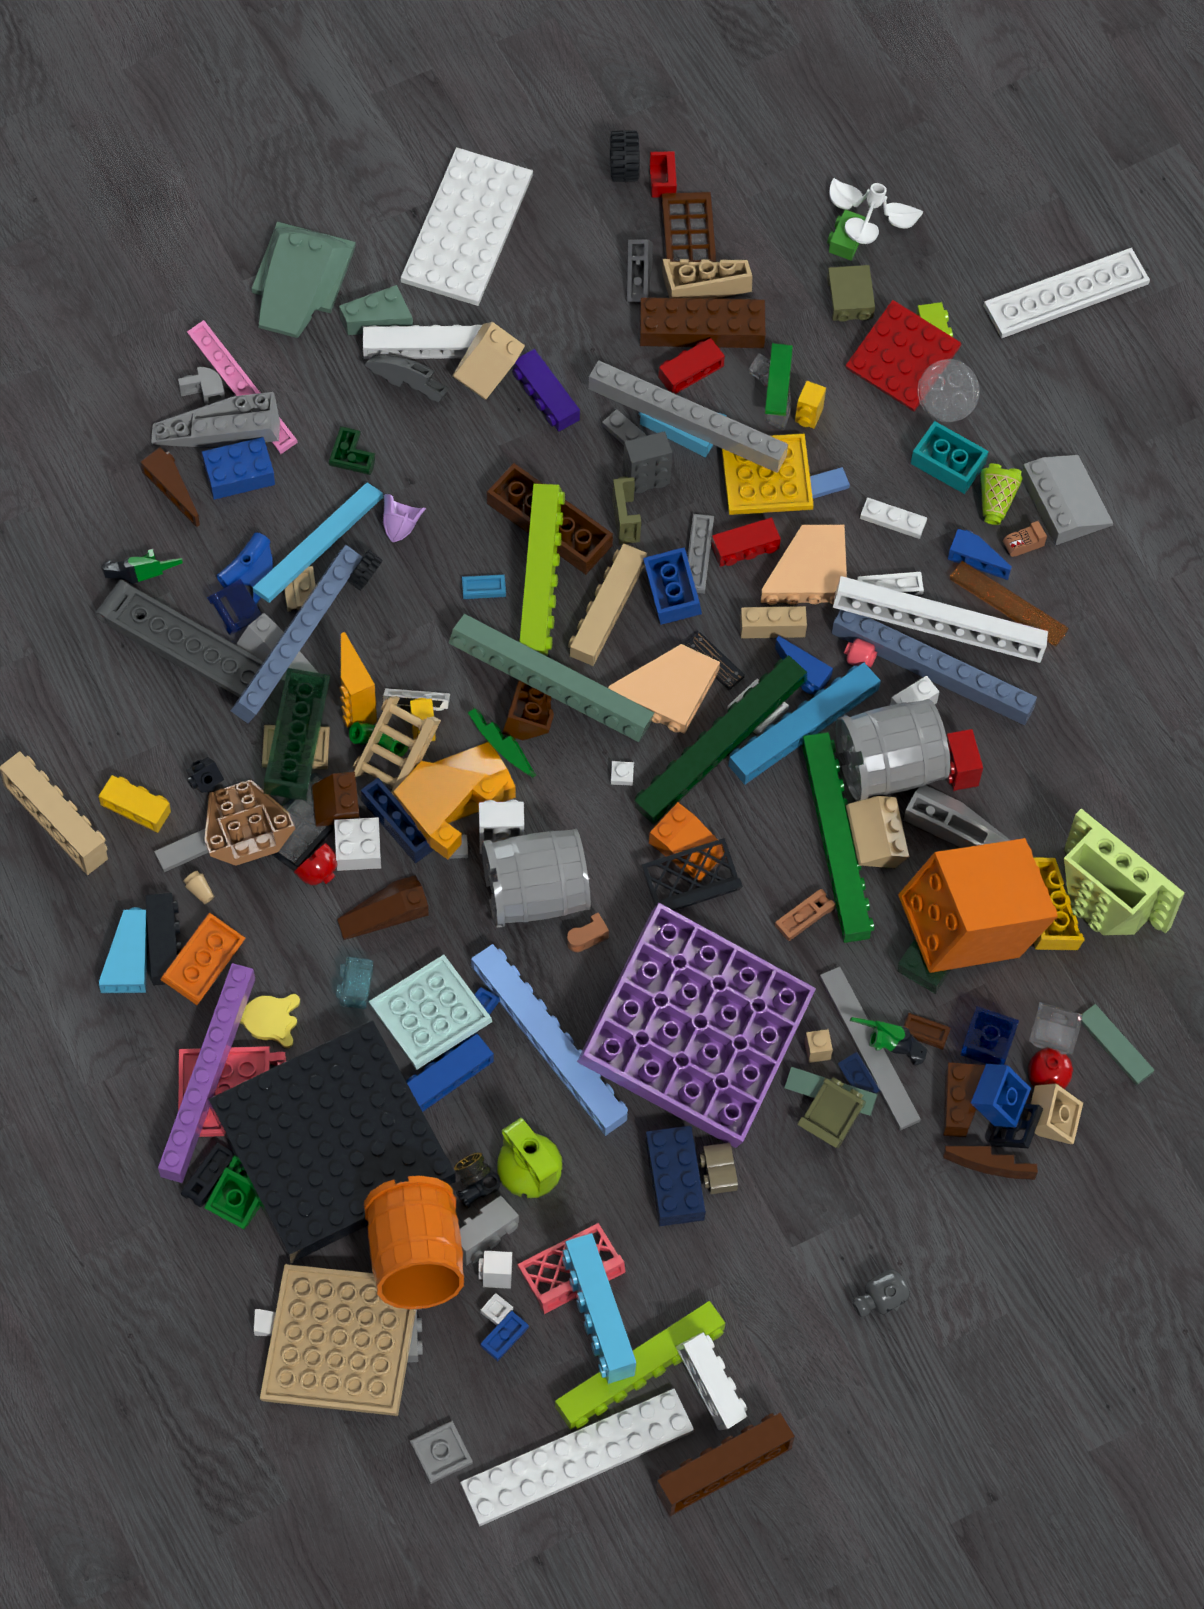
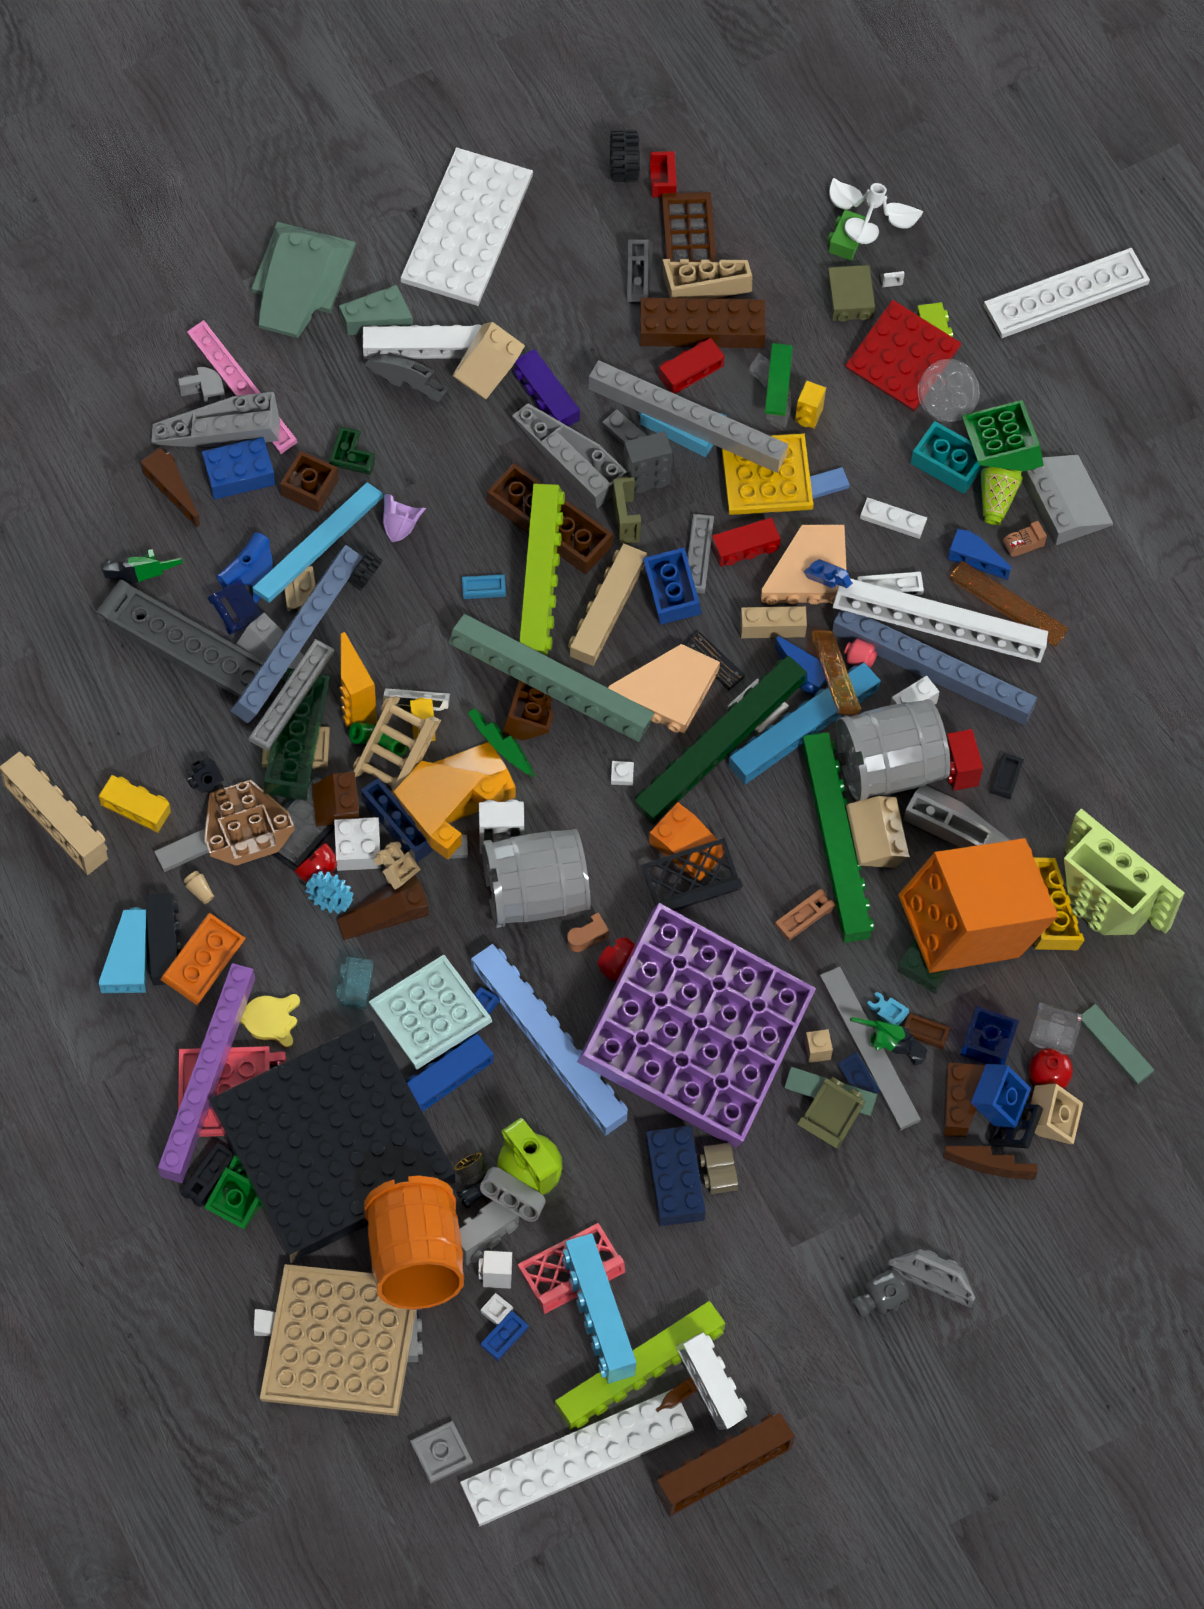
(291, 695): none -> light grey tile
(309, 481): none -> reddish brown brick
(329, 892): none -> medium azure gear
(401, 869): none -> tan plate
(512, 1194): none -> light grey beam
(572, 454): none -> light grey wedge
(614, 959): none -> red cylinder
(678, 1395): none -> reddish brown piece
(828, 574): none -> blue hinge
(835, 672): none -> clear orange tile
(890, 1011): none -> medium azure plate
(892, 279): none -> white slope
(935, 1274): none -> light grey wedge
(1004, 437): none -> green slope
(1007, 776): none -> black tile

